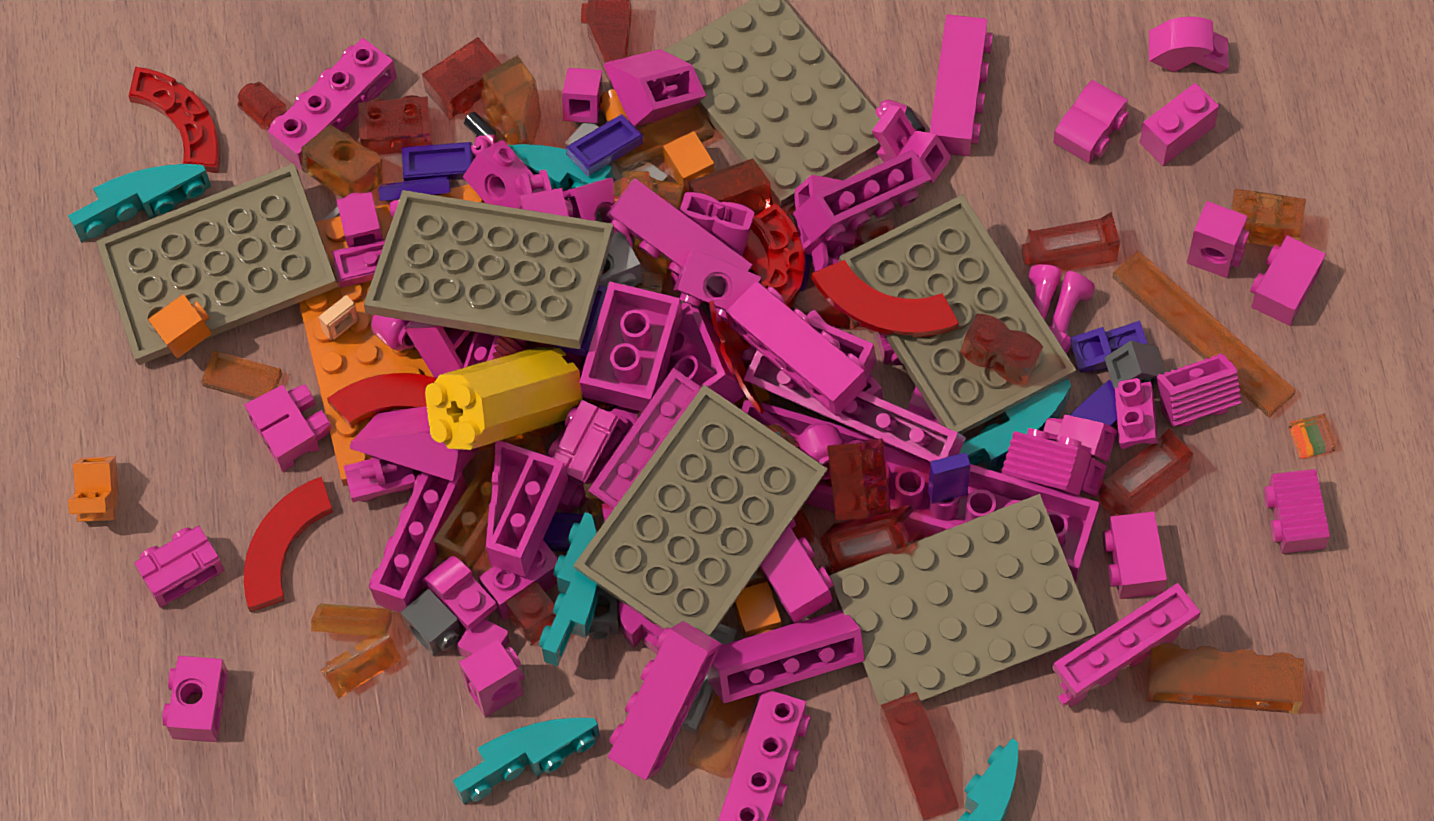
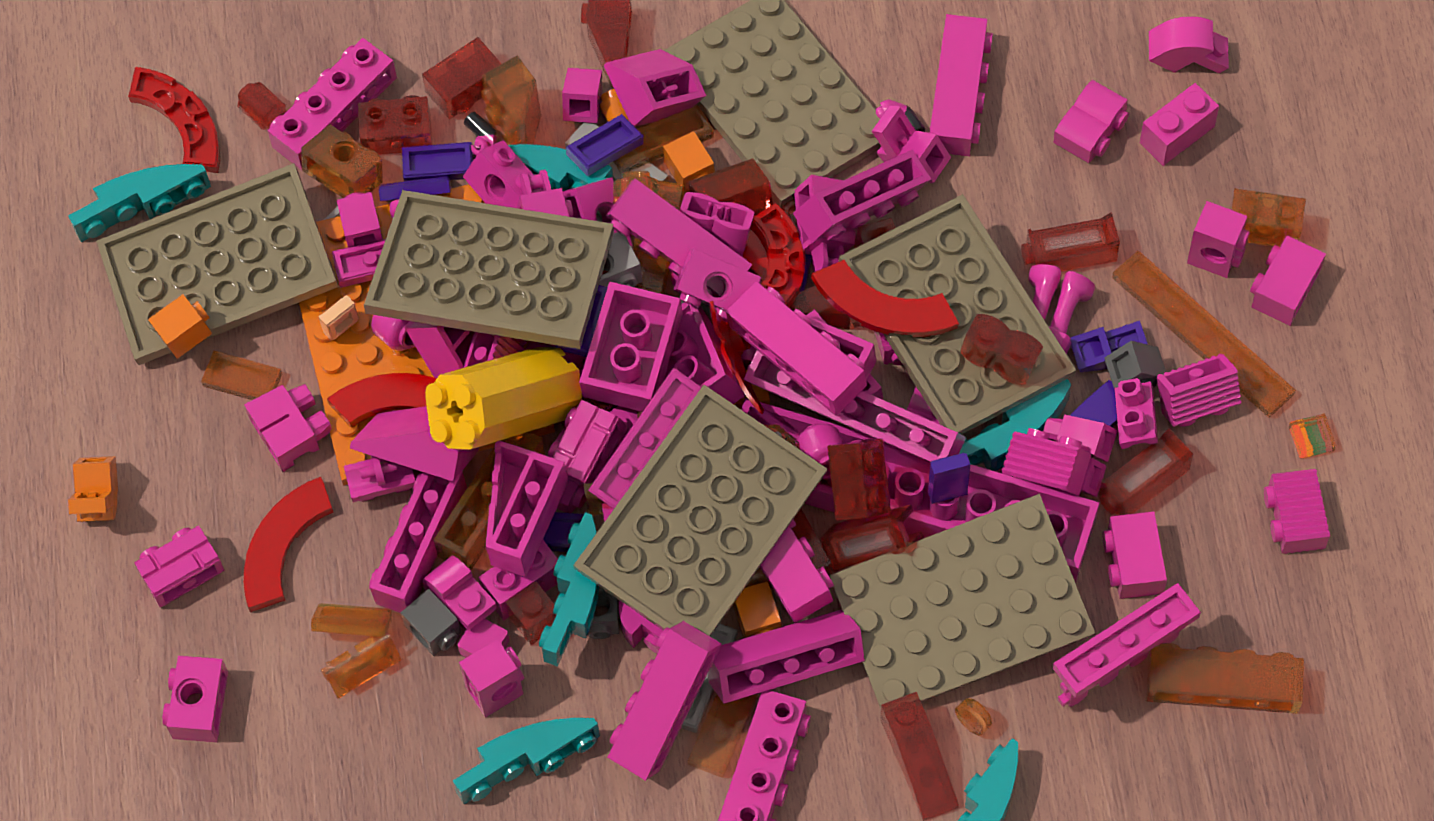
(973, 716): none -> clear orange tile

